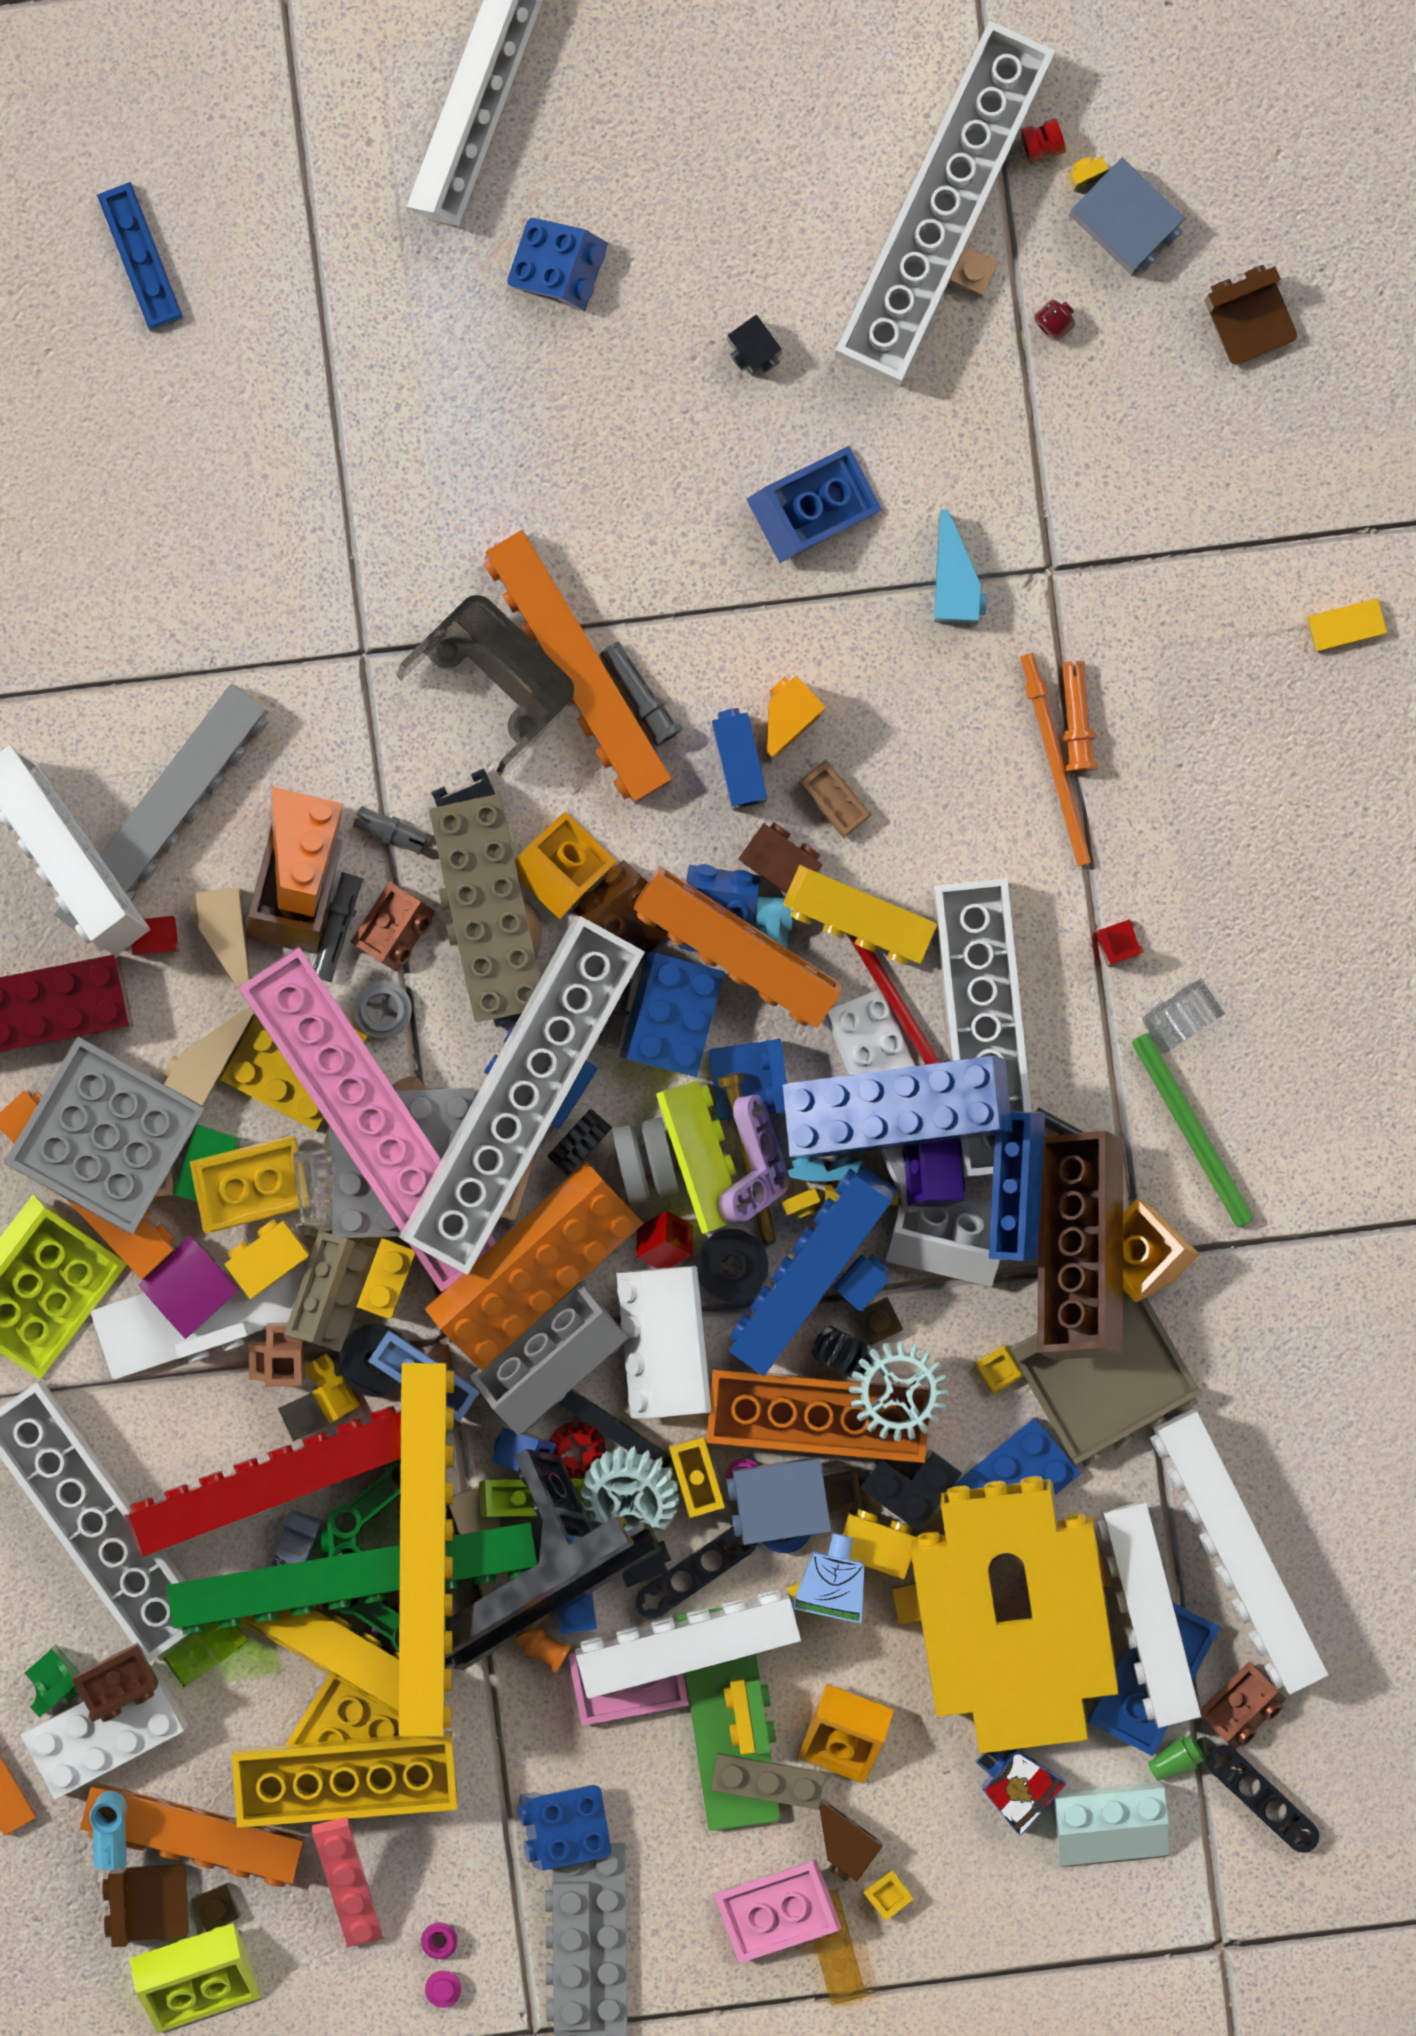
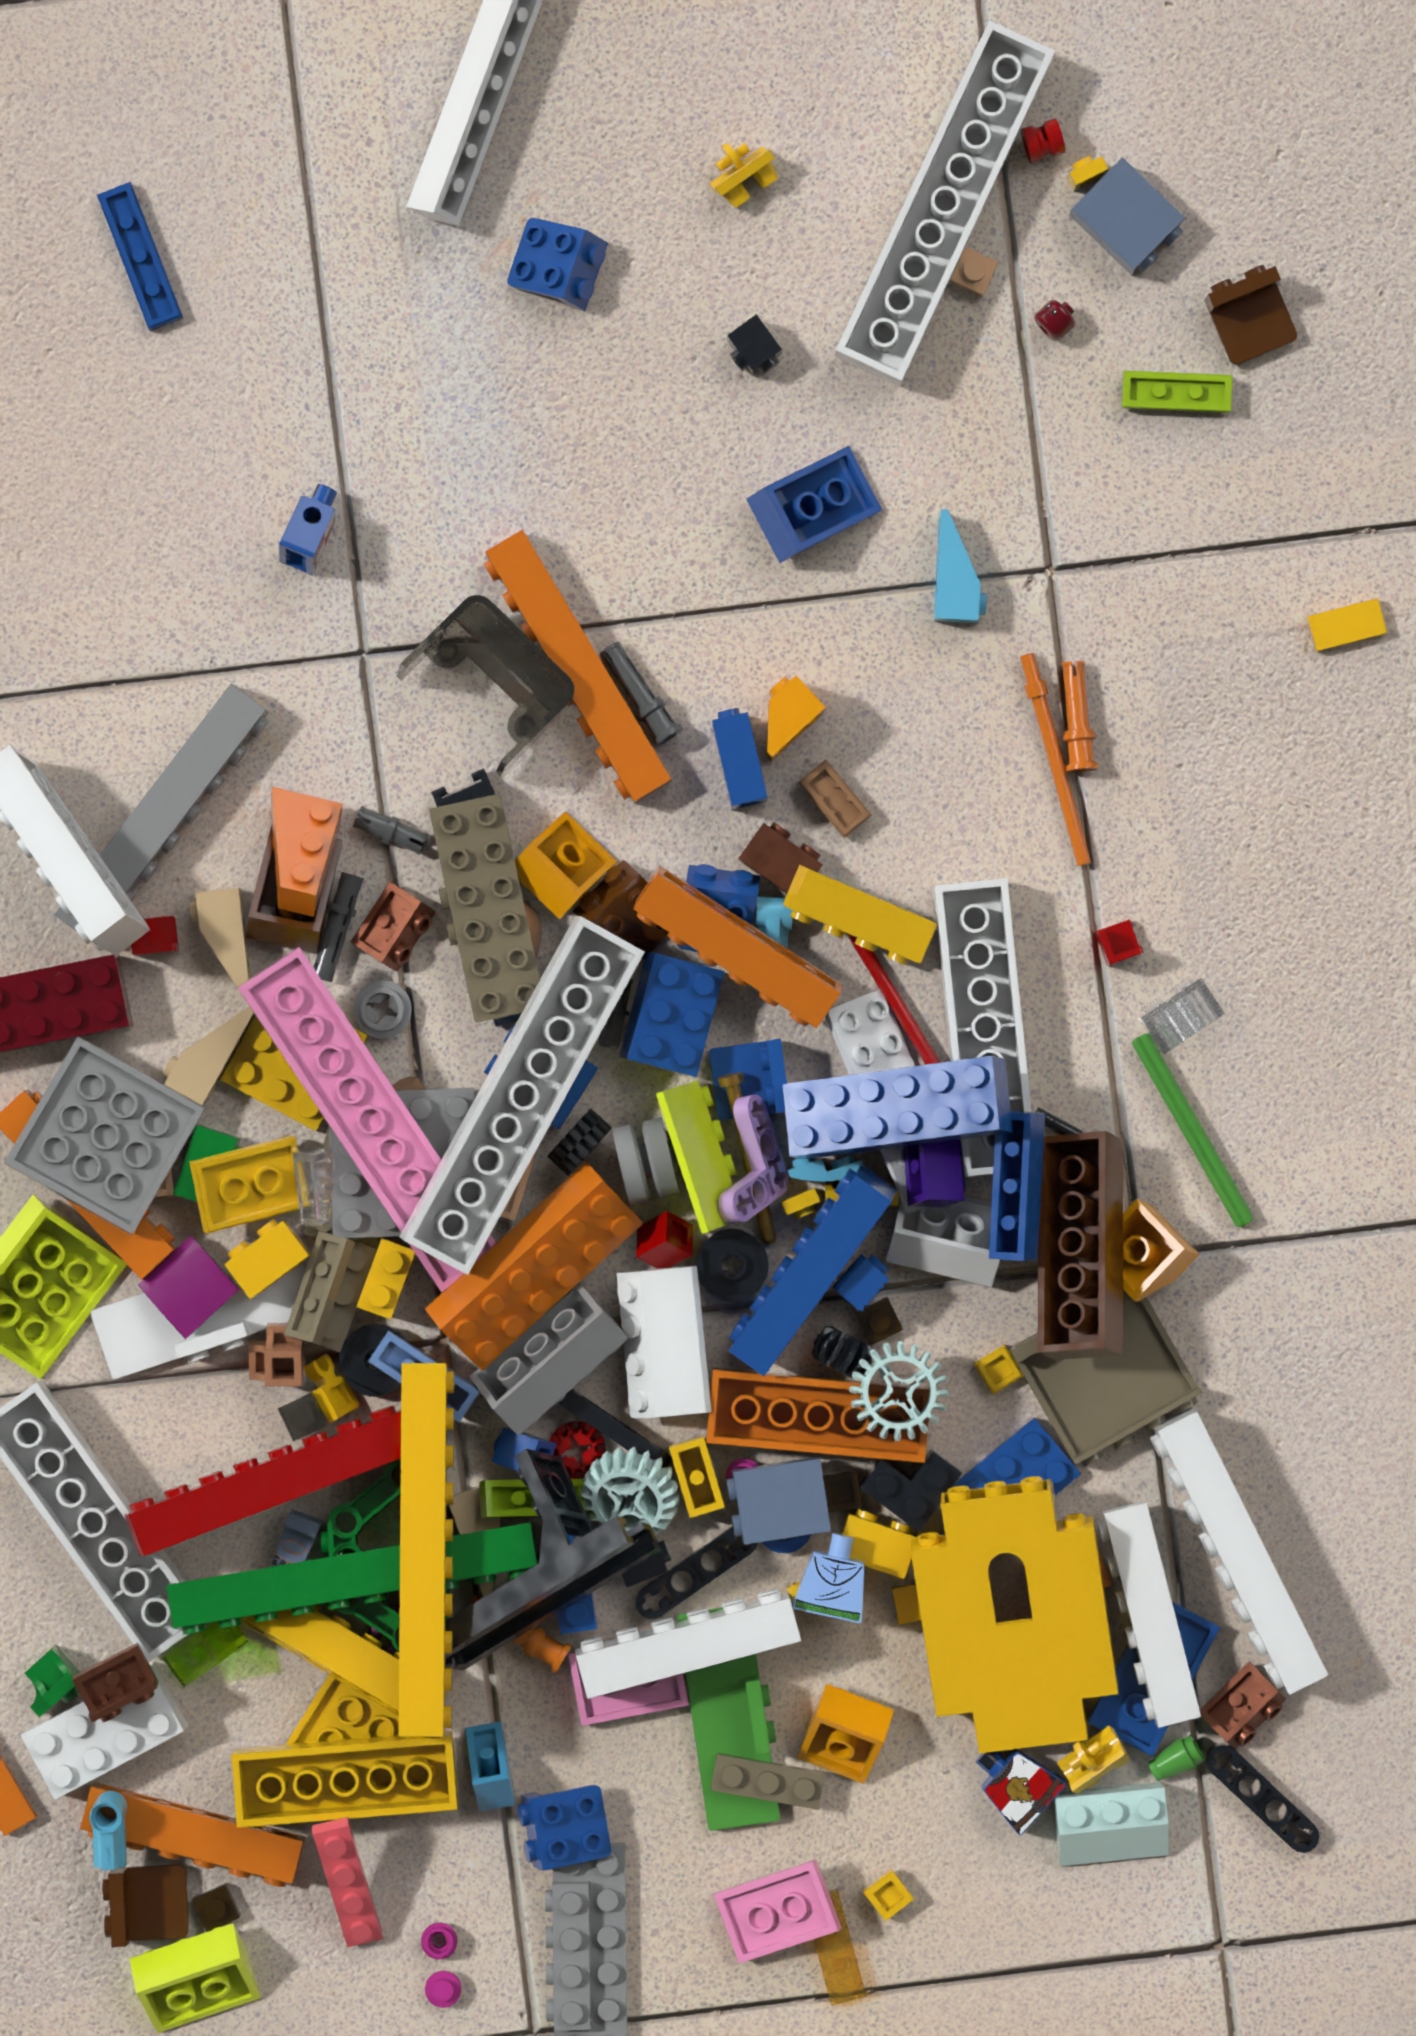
(302, 541): none -> torso
(490, 1766): none -> dark azure slope
(737, 1699): yellow plate -> none
(755, 164): none -> yellow hips
(846, 1843): reddish brown slope -> none
(1093, 1759): none -> yellow hips
(1176, 391): none -> lime plate

